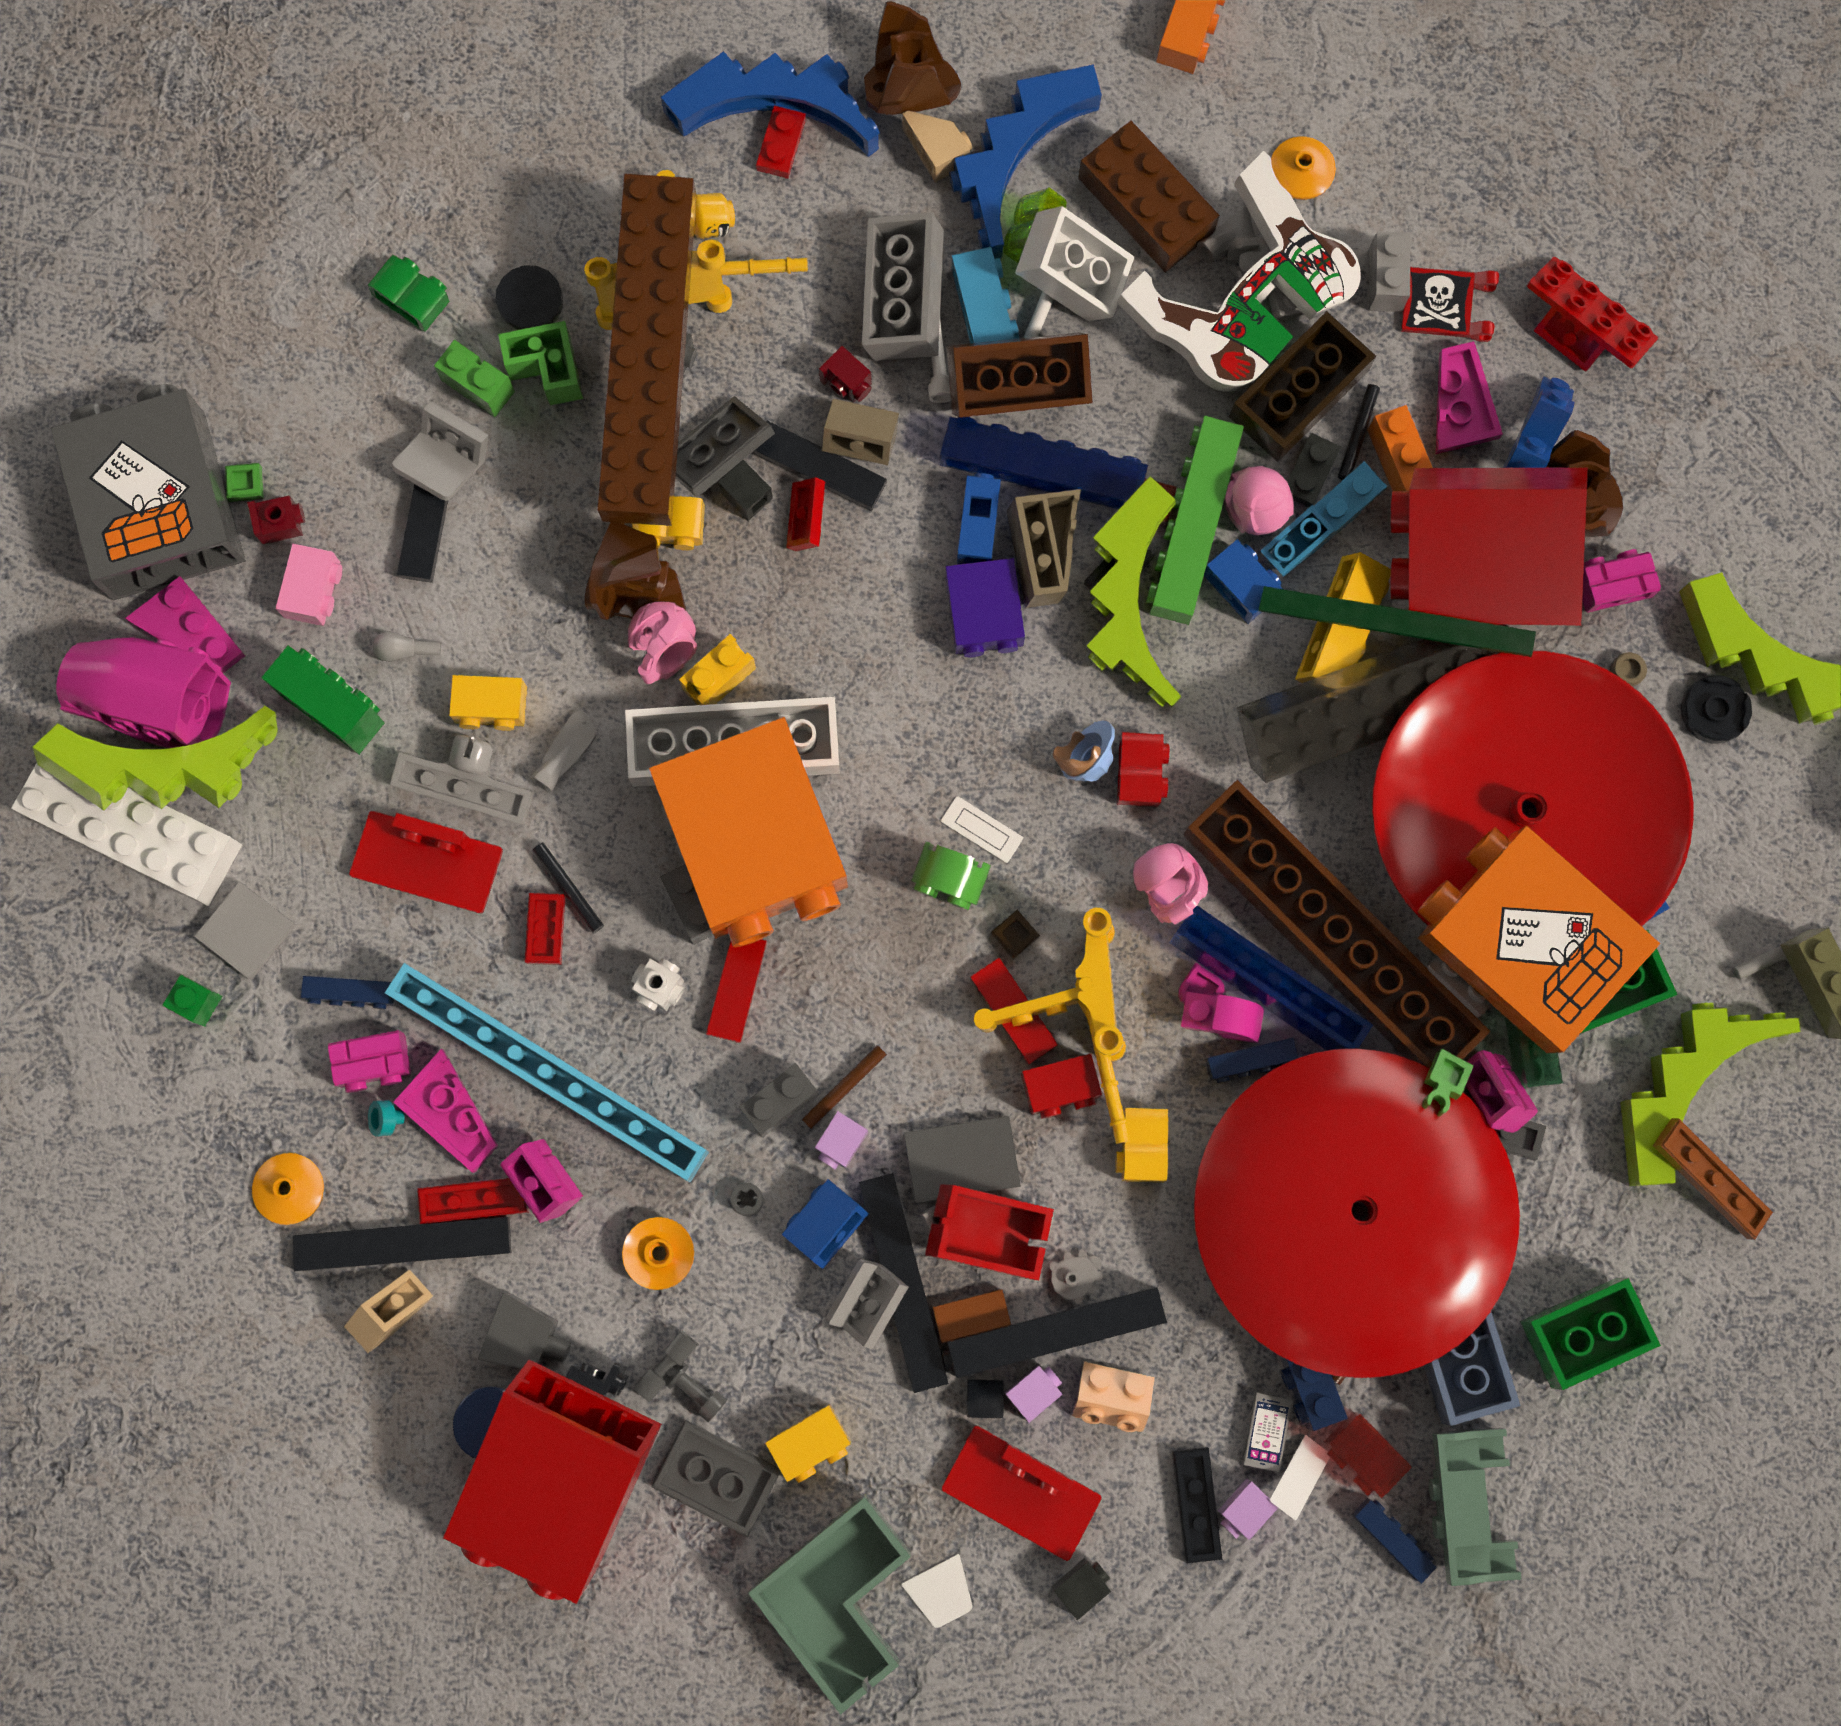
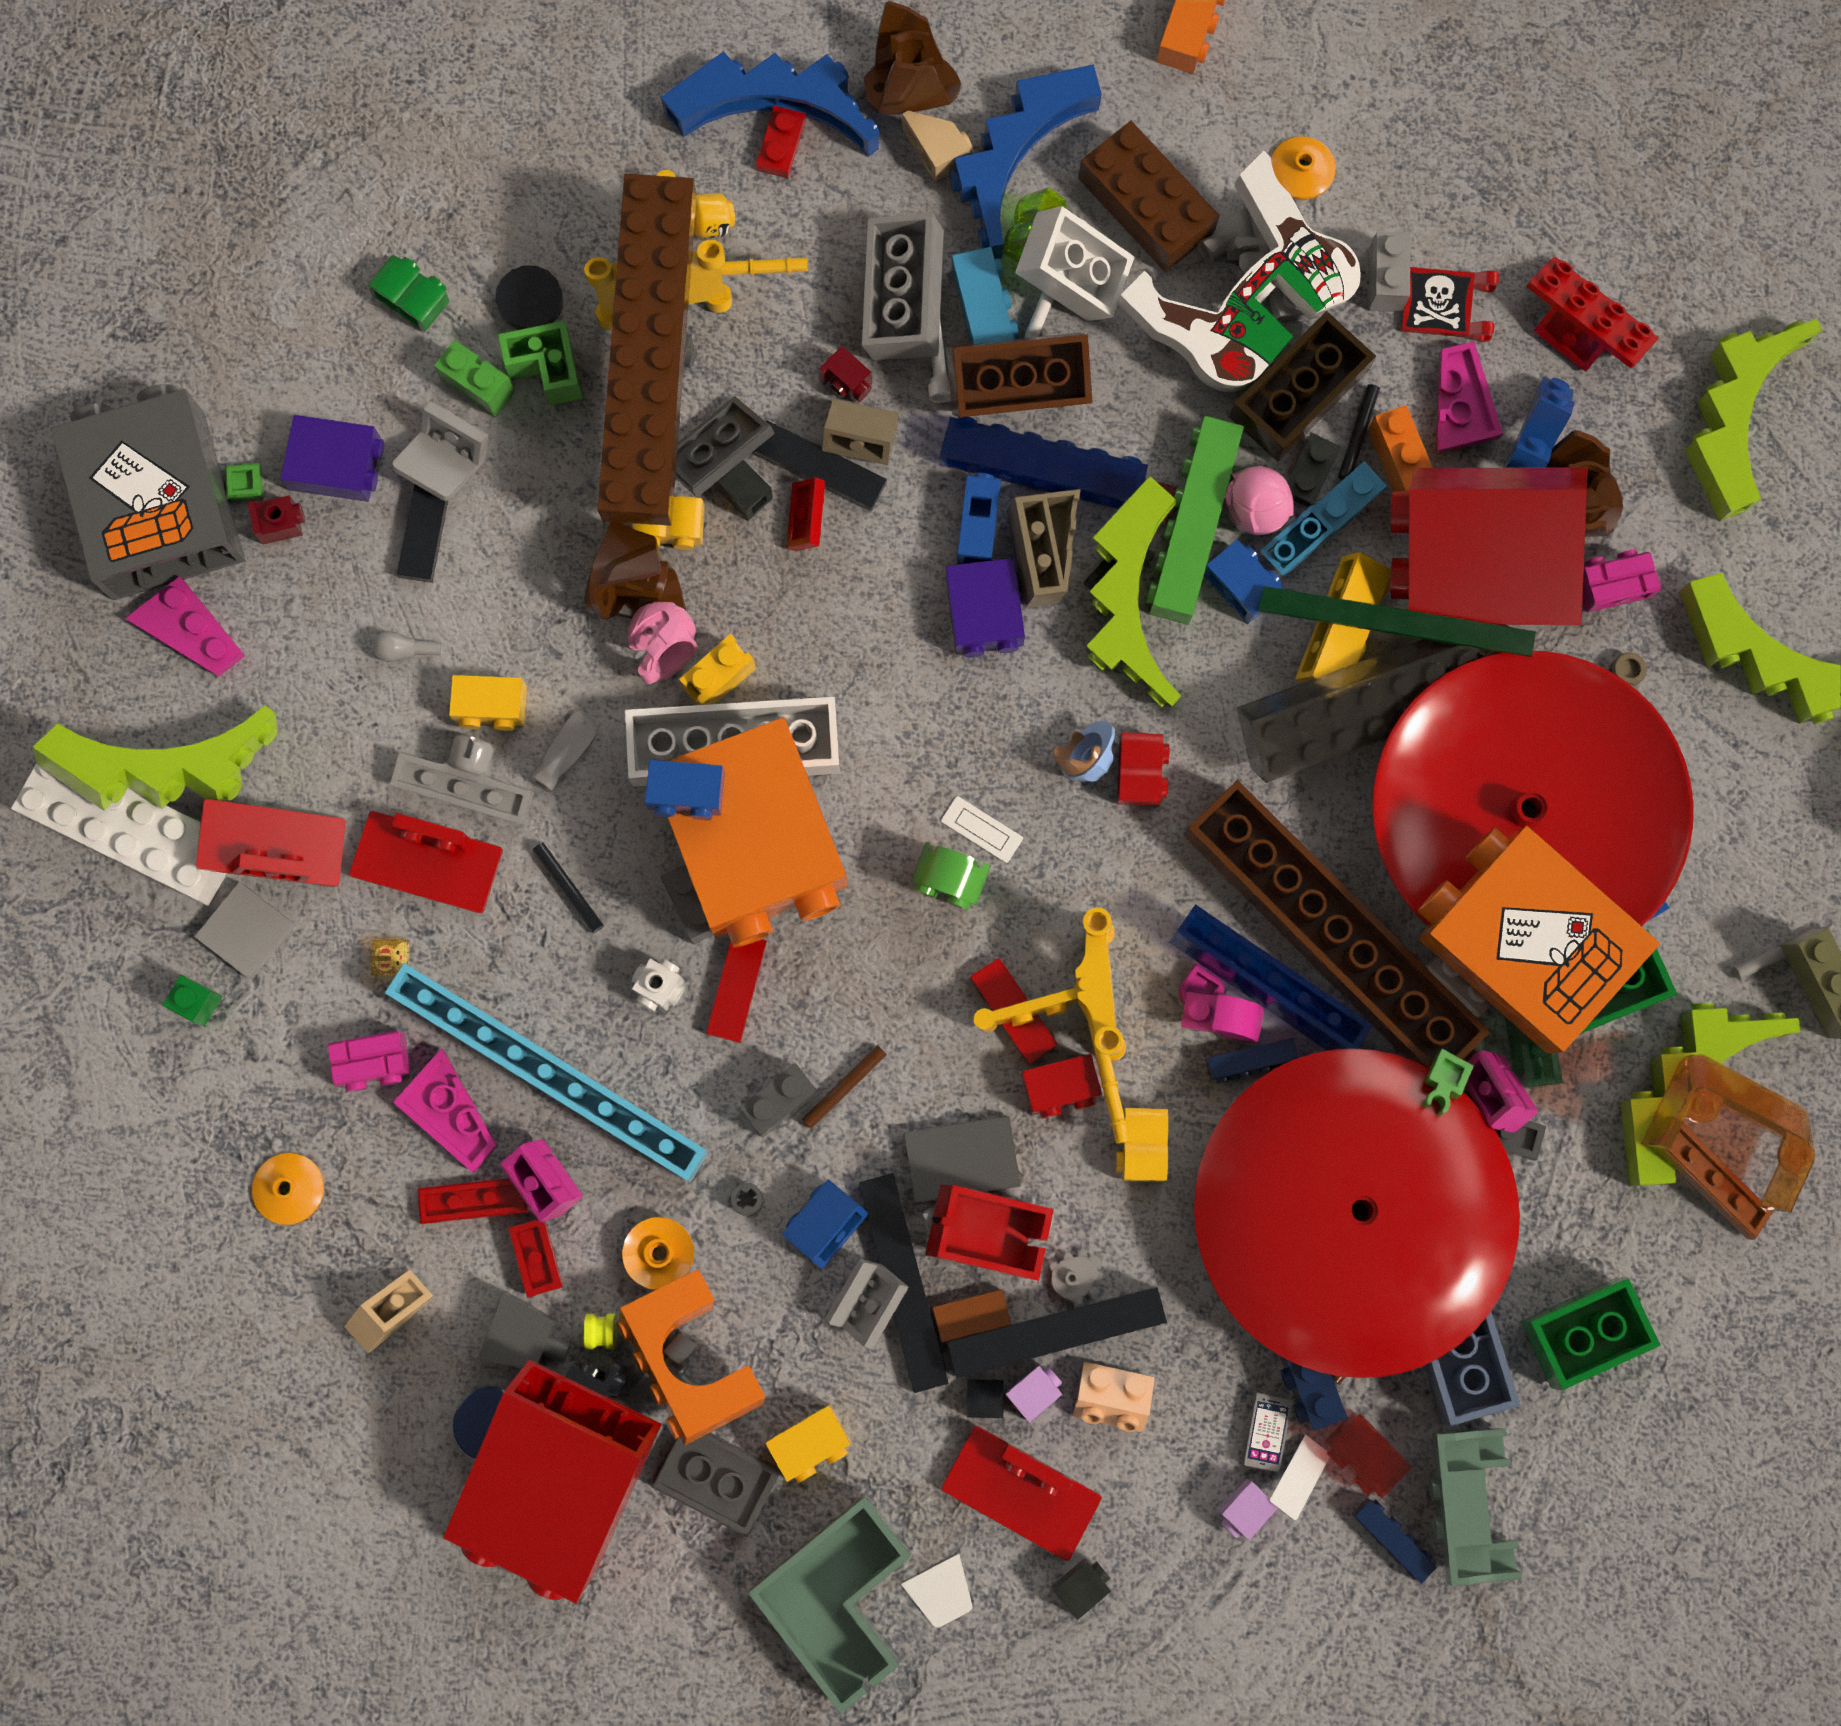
(145, 689): dark pink animal -> none
(270, 843): none -> red bracket
(309, 585): bright pink brick -> none
(324, 698): green brick -> none
(332, 458): none -> dark purple brick
(341, 991): dark blue piece -> none
(384, 1118): teal tile -> none
(389, 956): none -> clear yellow tile
(401, 1244): black tile -> none
(535, 1258): none -> red plate
(545, 929): red plate -> none
(600, 1331): none -> neon yellow wheel
(684, 789): none -> blue brick
(691, 1408): none -> orange arch
(840, 1141): lavender brick -> none
(1015, 934): dark brown tile -> none
(1165, 875): bright pink helmet -> none
(1196, 1505): black tile -> none
(1704, 1087): none -> clear orange windscreen
(1716, 709): black tile -> none
(1721, 451): none -> lime arch

